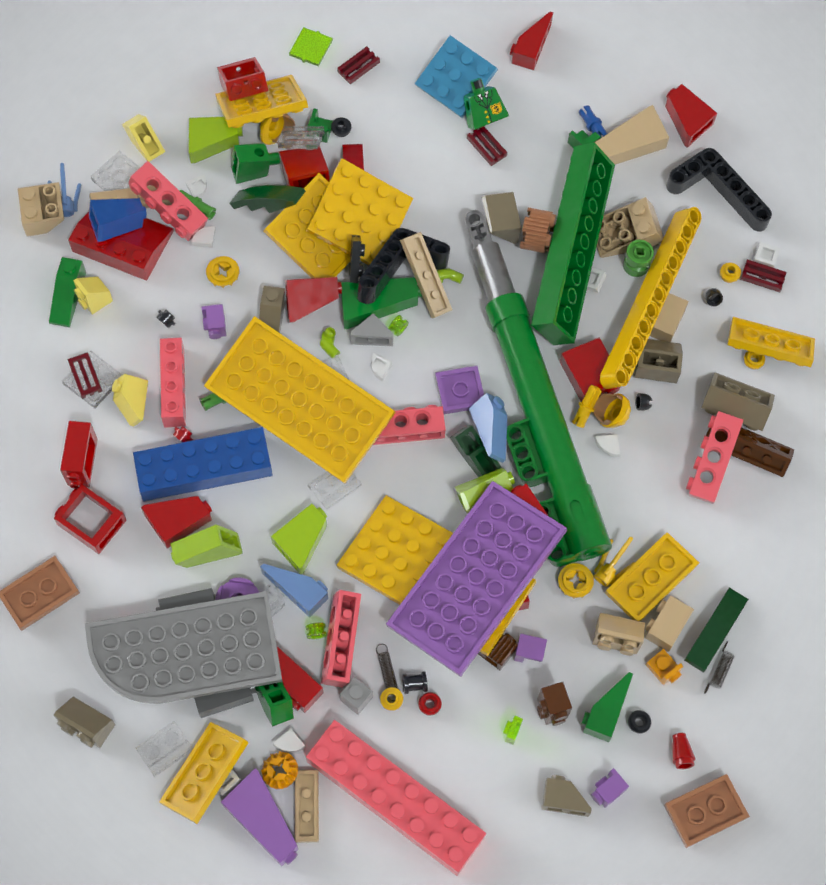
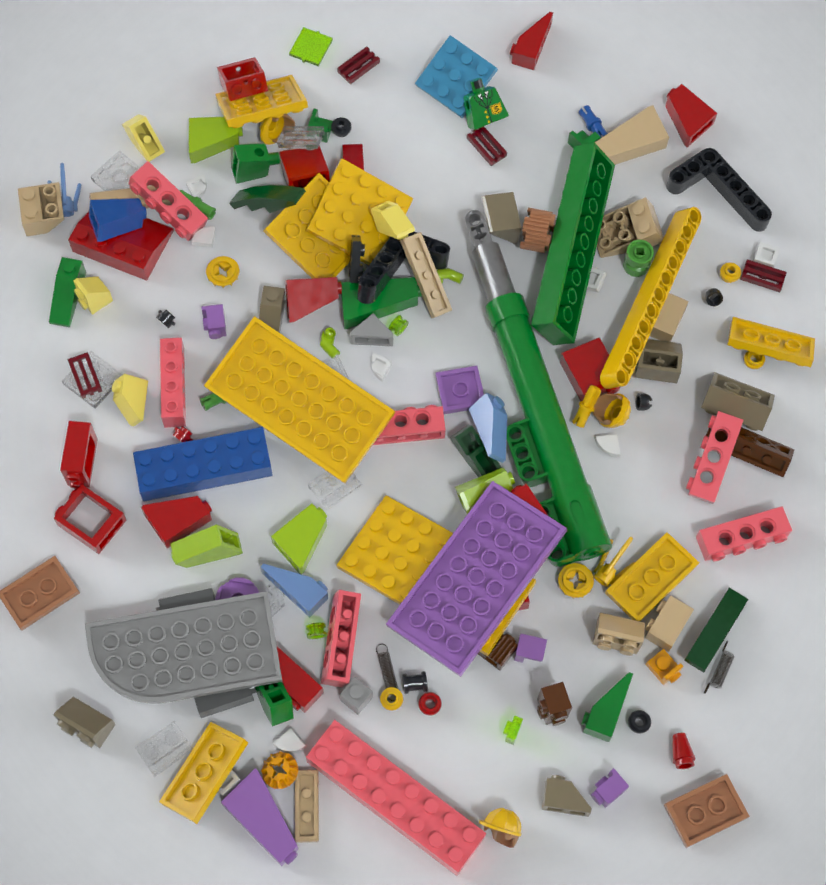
(392, 220): none -> light yellow slope
(504, 826): none -> yellow piece
(773, 519): none -> coral brick

